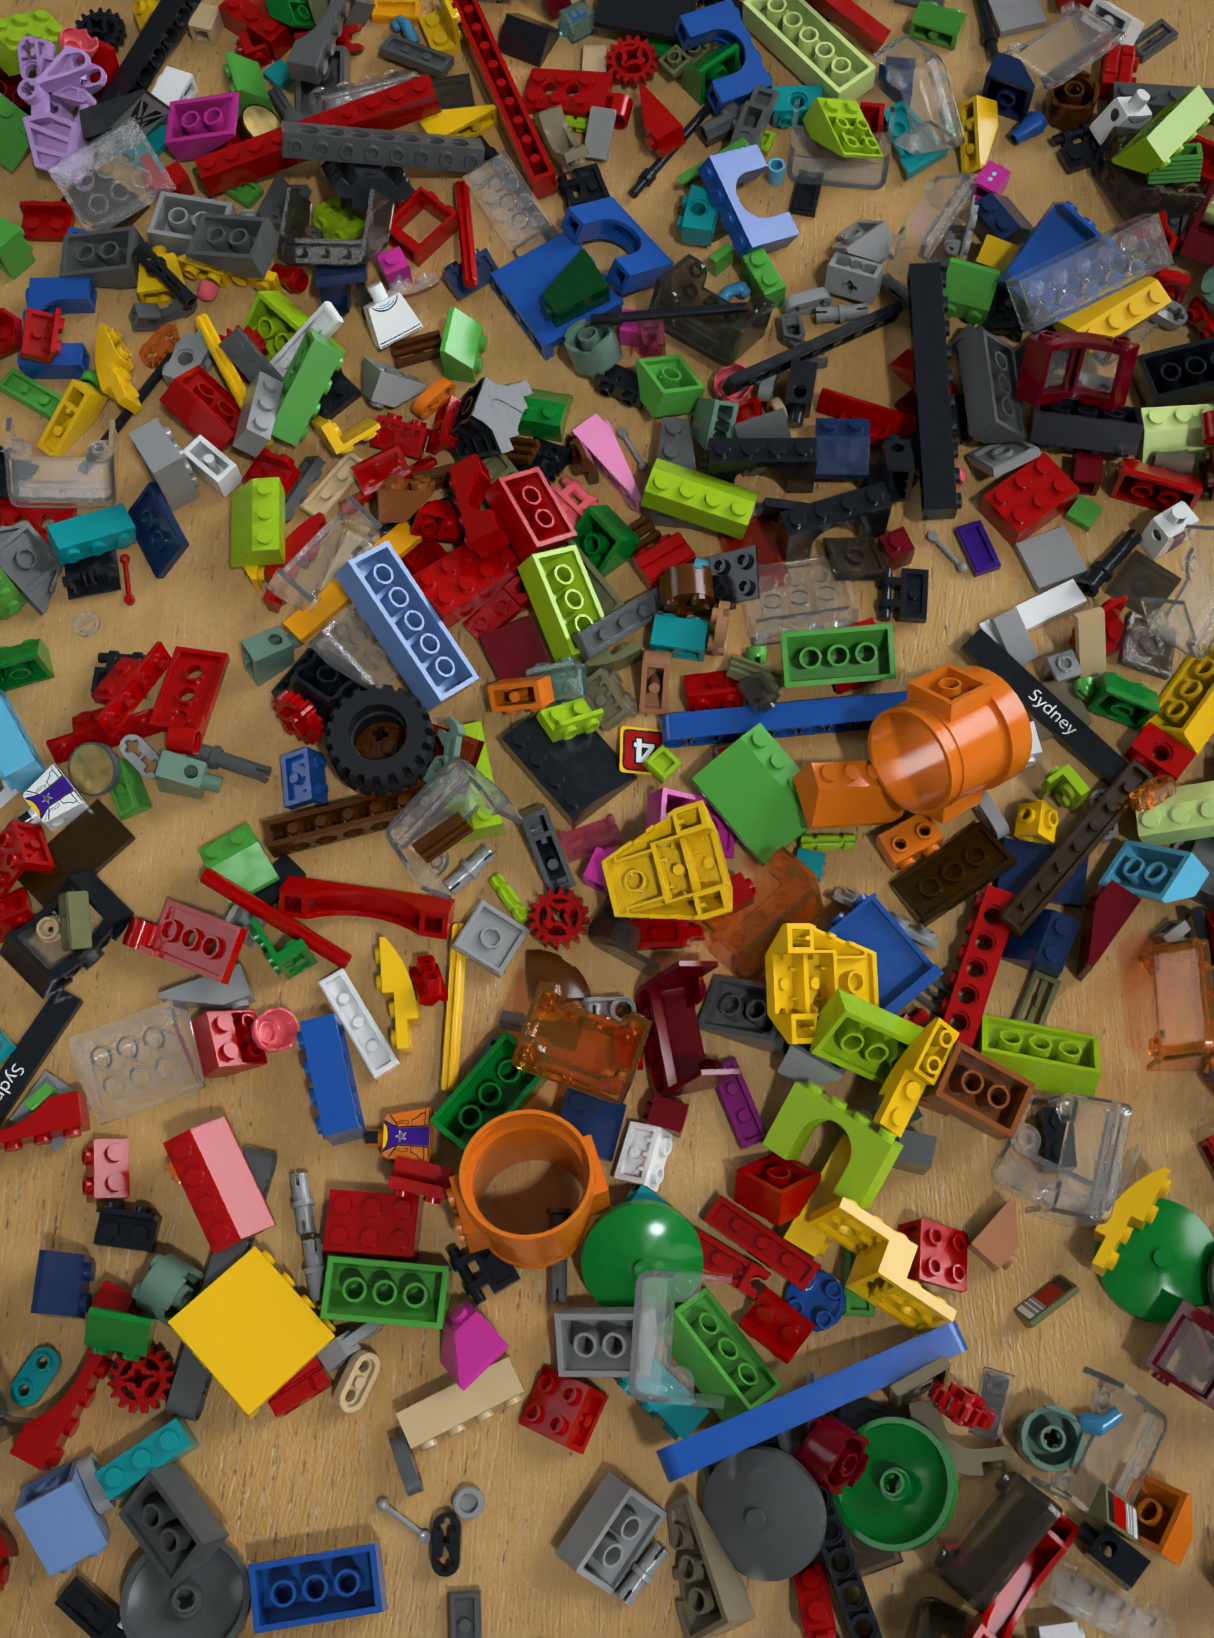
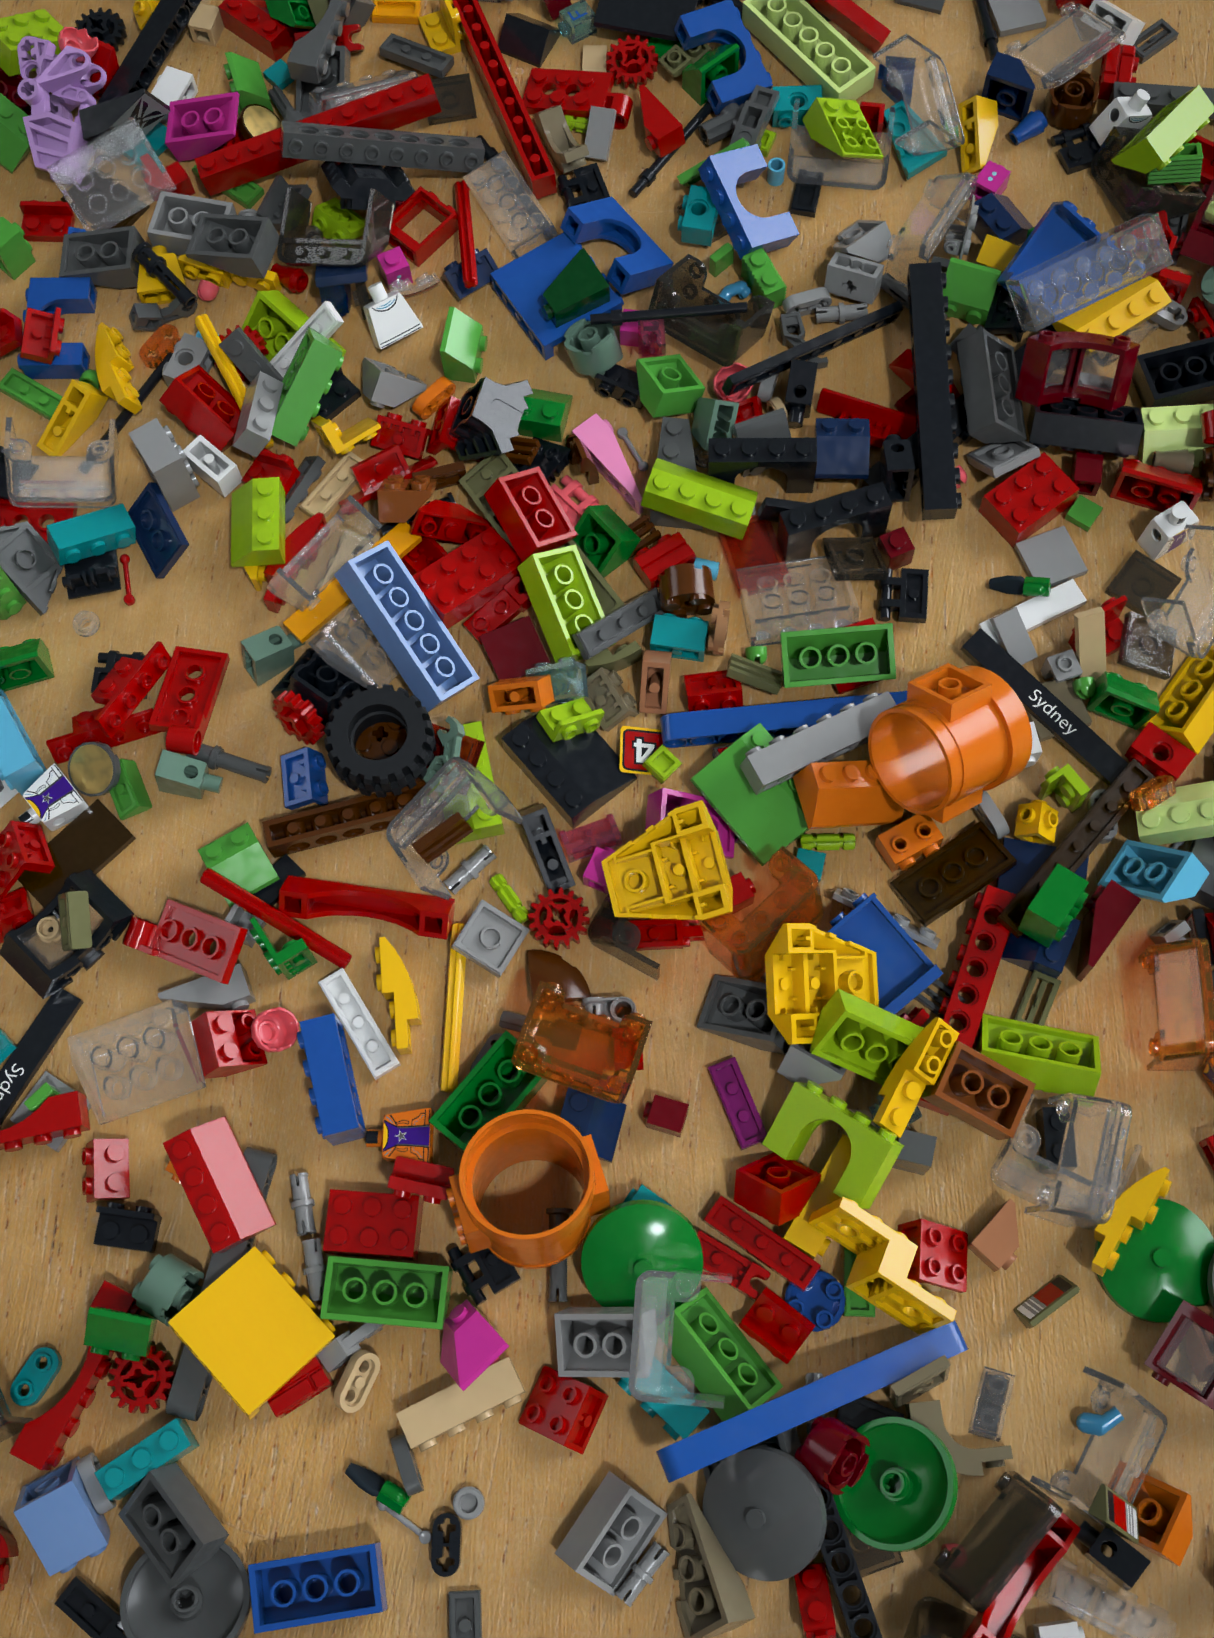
(62, 1285): dark blue slope -> none
(134, 759): light grey beam -> none
(257, 53): red bracket -> none
(373, 1484): none -> piece
(406, 26): dark azure arm -> none
(416, 345): reddish brown tile -> none
(428, 981): red hips -> none
(461, 121): yellow slope -> none
(483, 528): red arch -> none
(644, 1155): white bracket -> none
(674, 1040): dark red windscreen -> none
(735, 576): black hinge -> none
(758, 693): clear smoke bracket -> none
(818, 743): none -> light grey brick
(933, 538): light grey hinge -> none
(937, 24): bright green brick -> none
(962, 1405): red gear -> none
(977, 548): dark purple tile -> none
(1018, 585): none -> piece
(1054, 906): none -> green brick
(1064, 1429): sand green brick -> none
(1103, 570): black pin -> none

